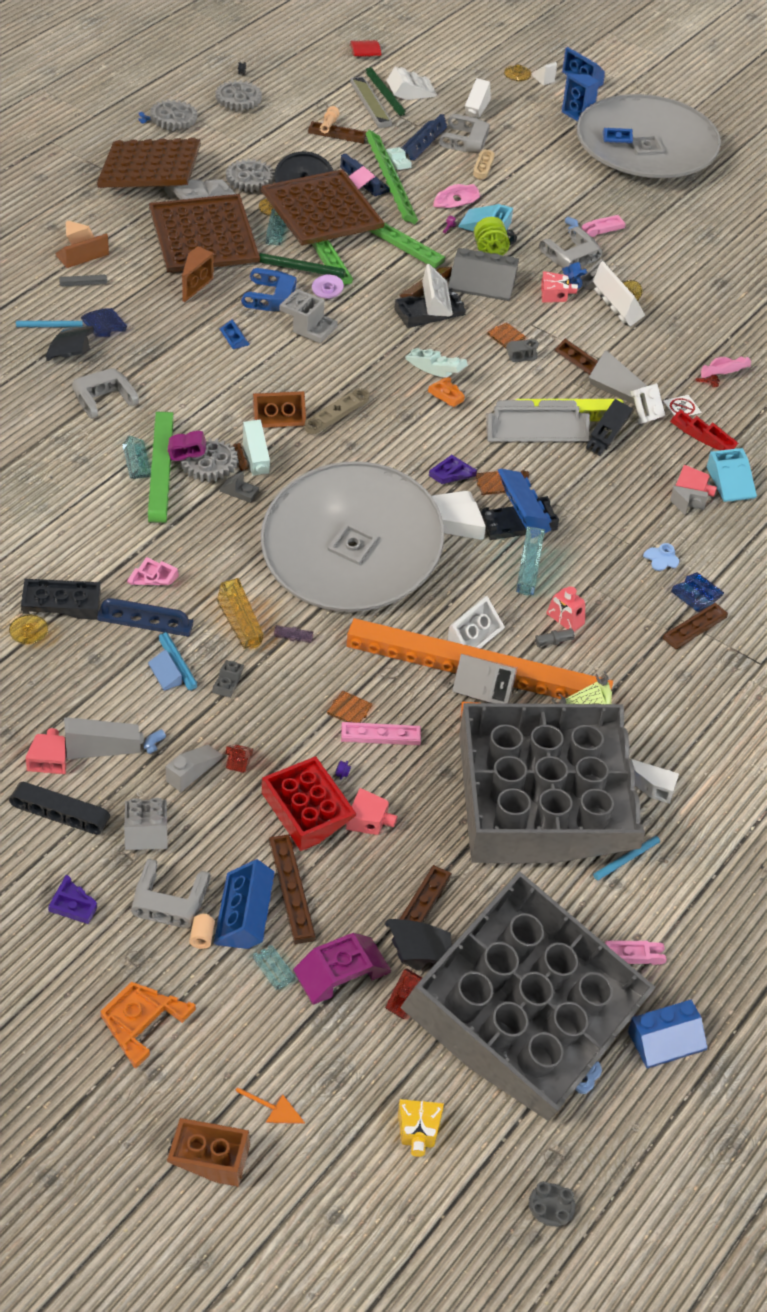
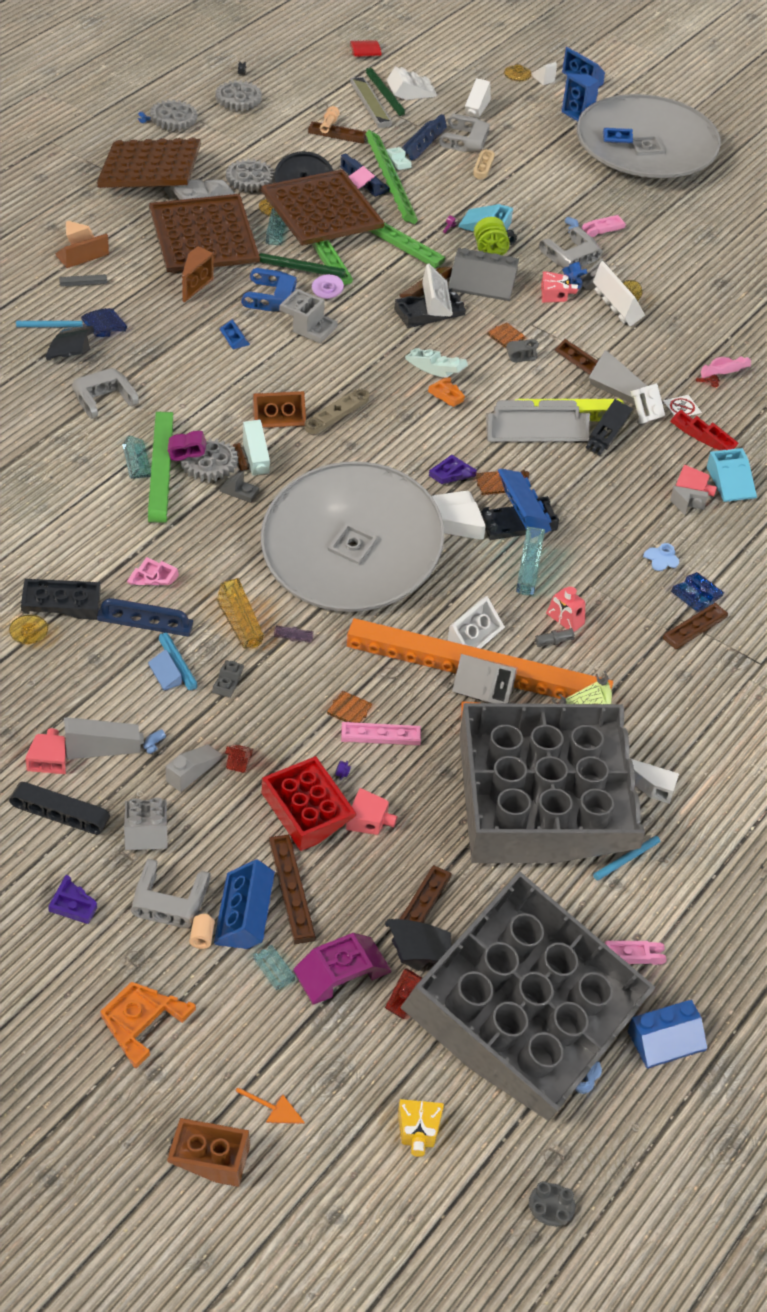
(467, 193): bright pink piece -> none

